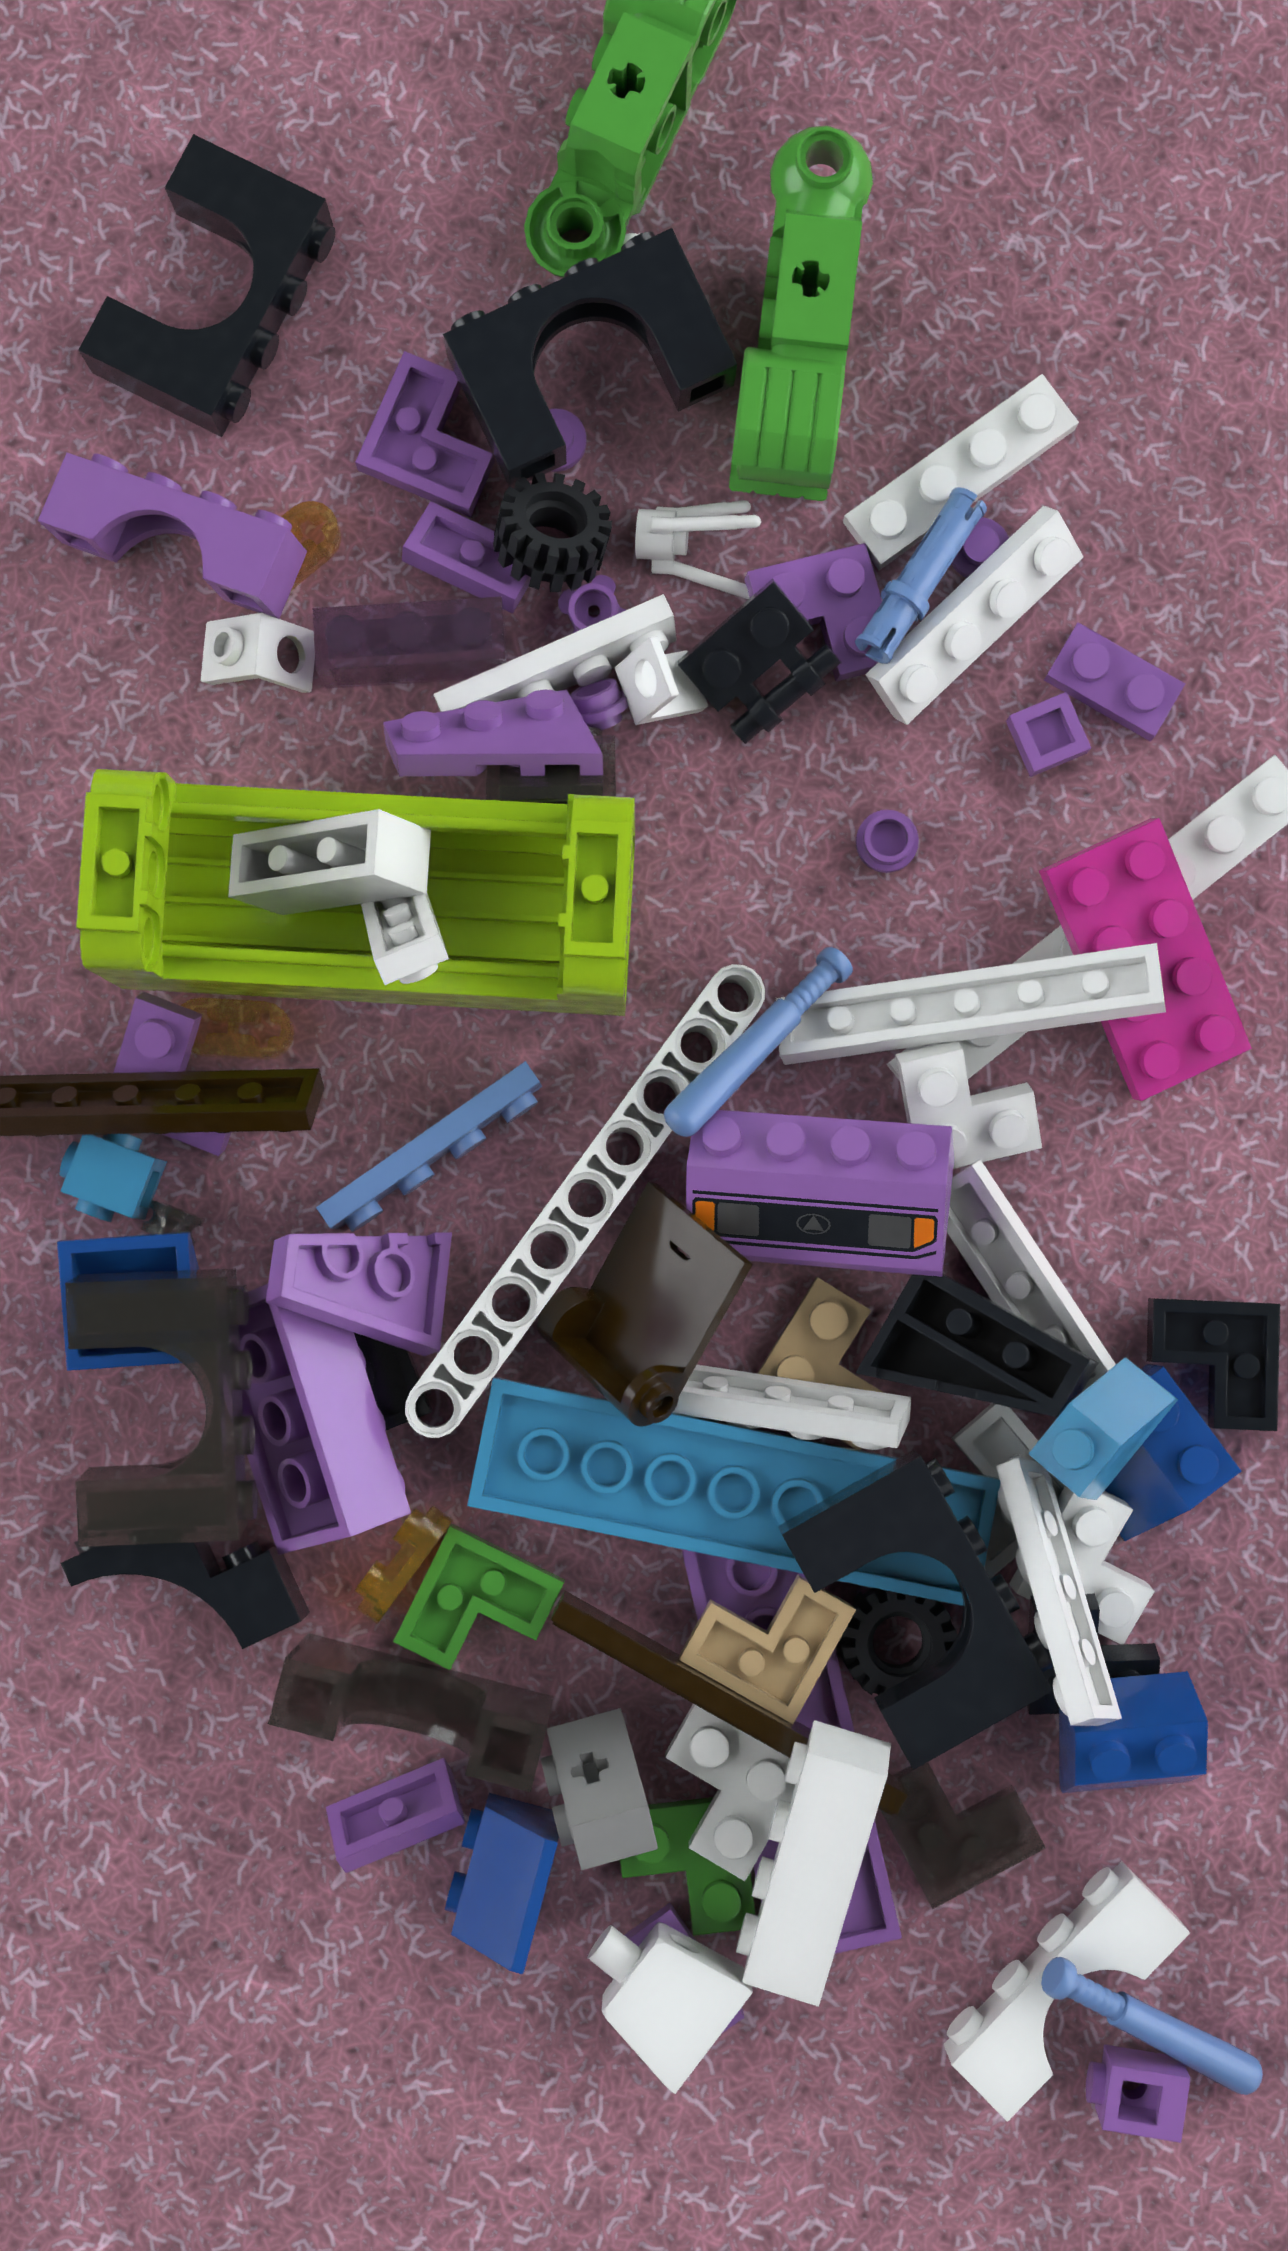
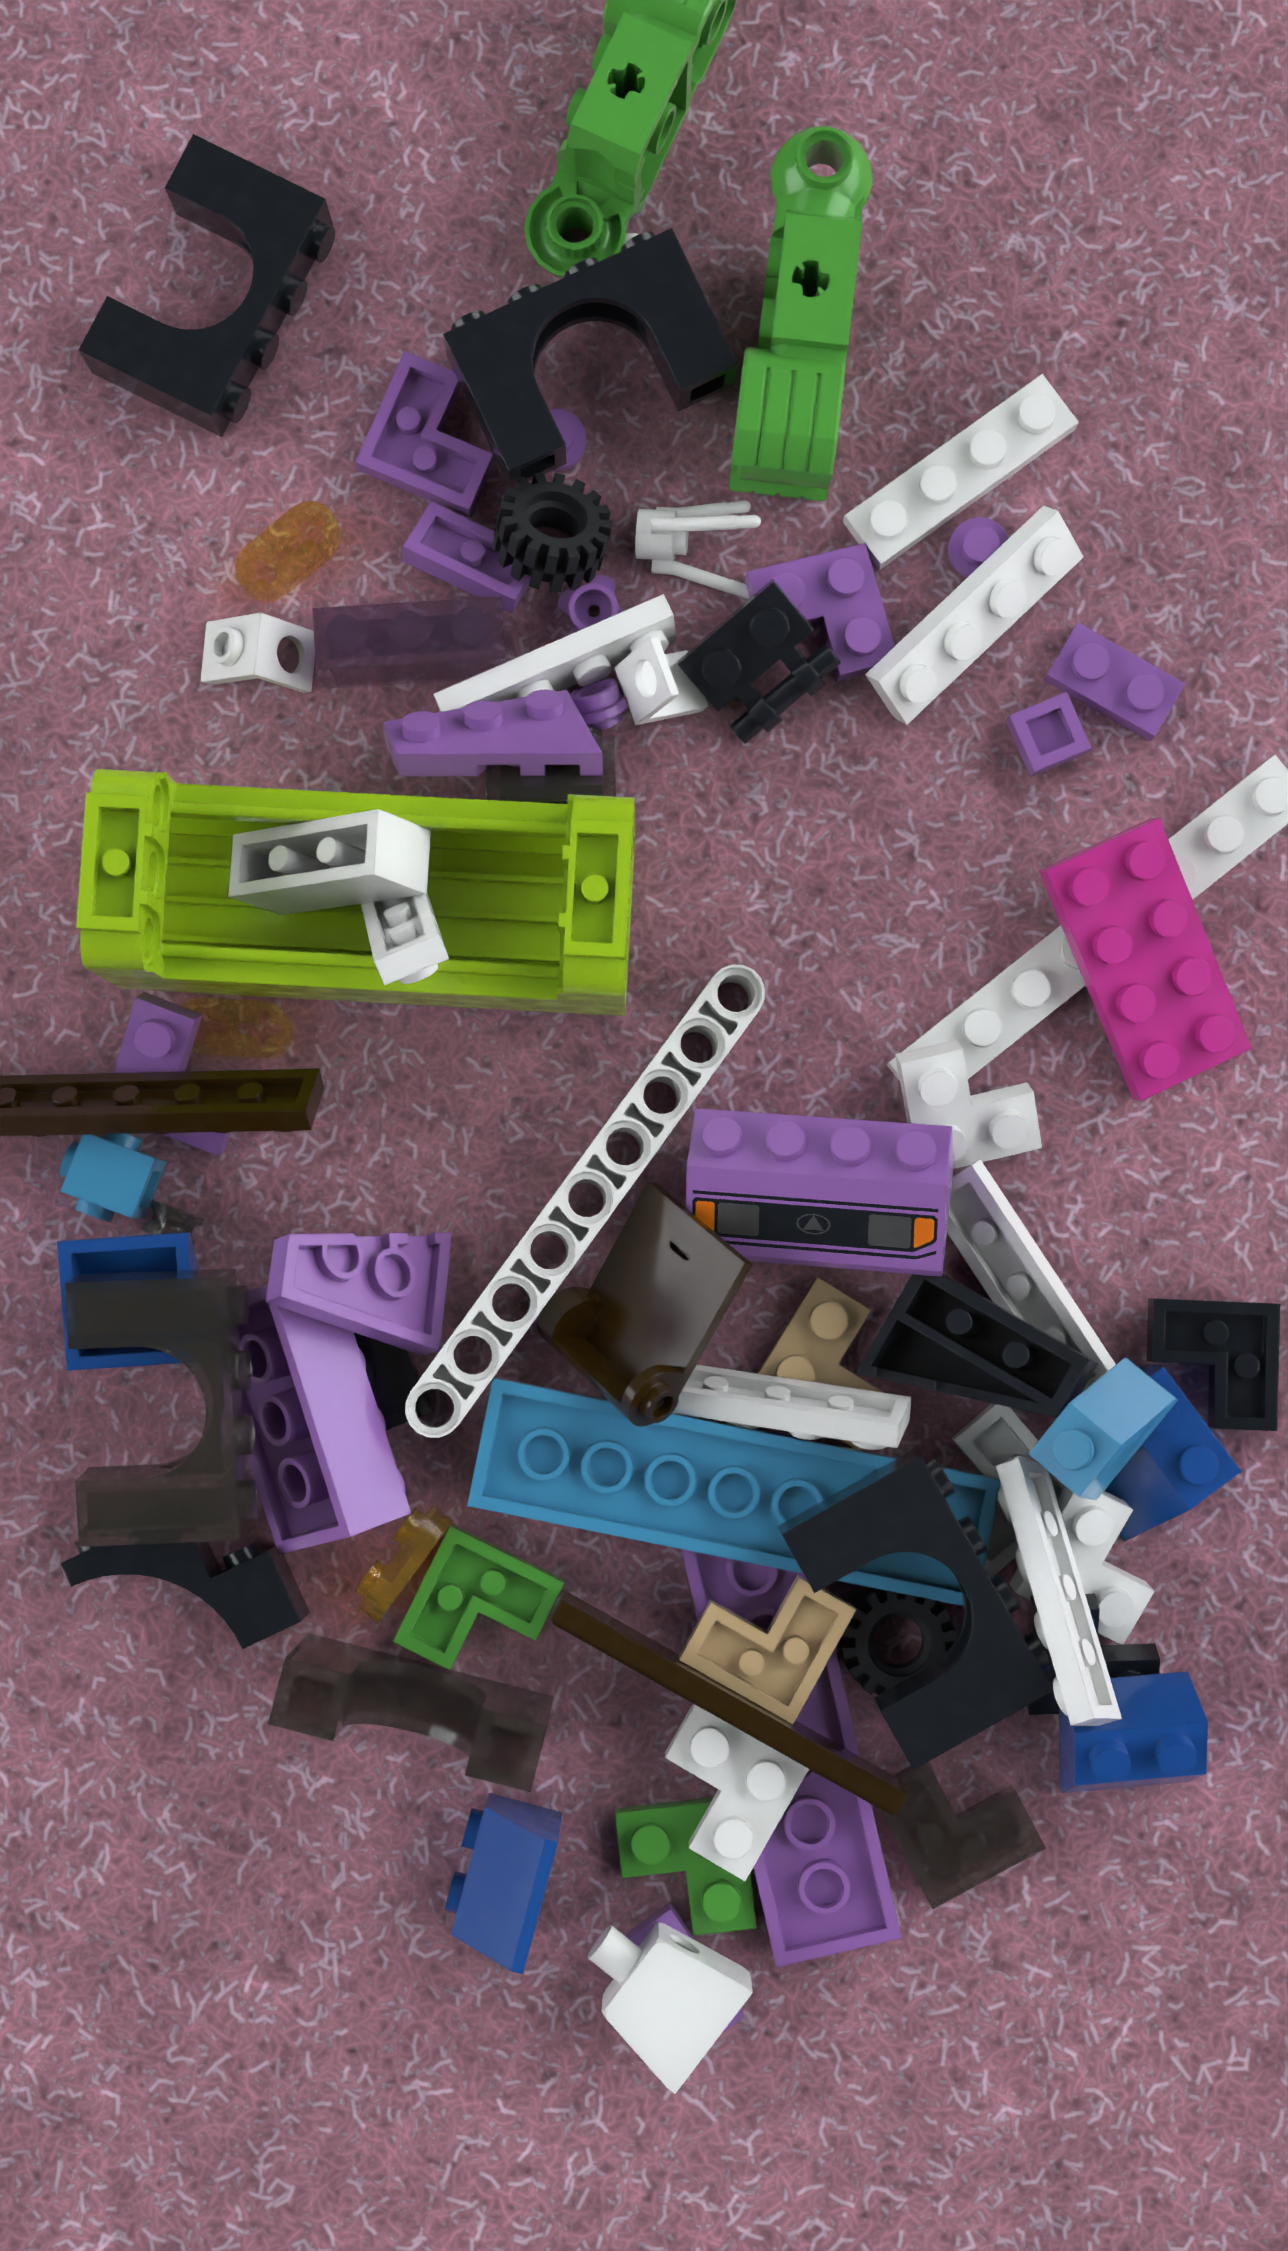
(109, 511): medium lavender arch -> none
(394, 1815): medium lavender plate -> none
(411, 1164): medium blue plate -> none
(600, 1788): light grey brick -> none
(734, 1065): medium blue piece -> none
(815, 1863): white brick -> none
(887, 841): medium lavender plate -> none
(908, 595): medium blue pin -> none
(979, 1004): white plate -> none
(1113, 1928): white arch -> none
(1150, 2110): medium lavender brick -> none
(1174, 2037): medium blue piece -> none

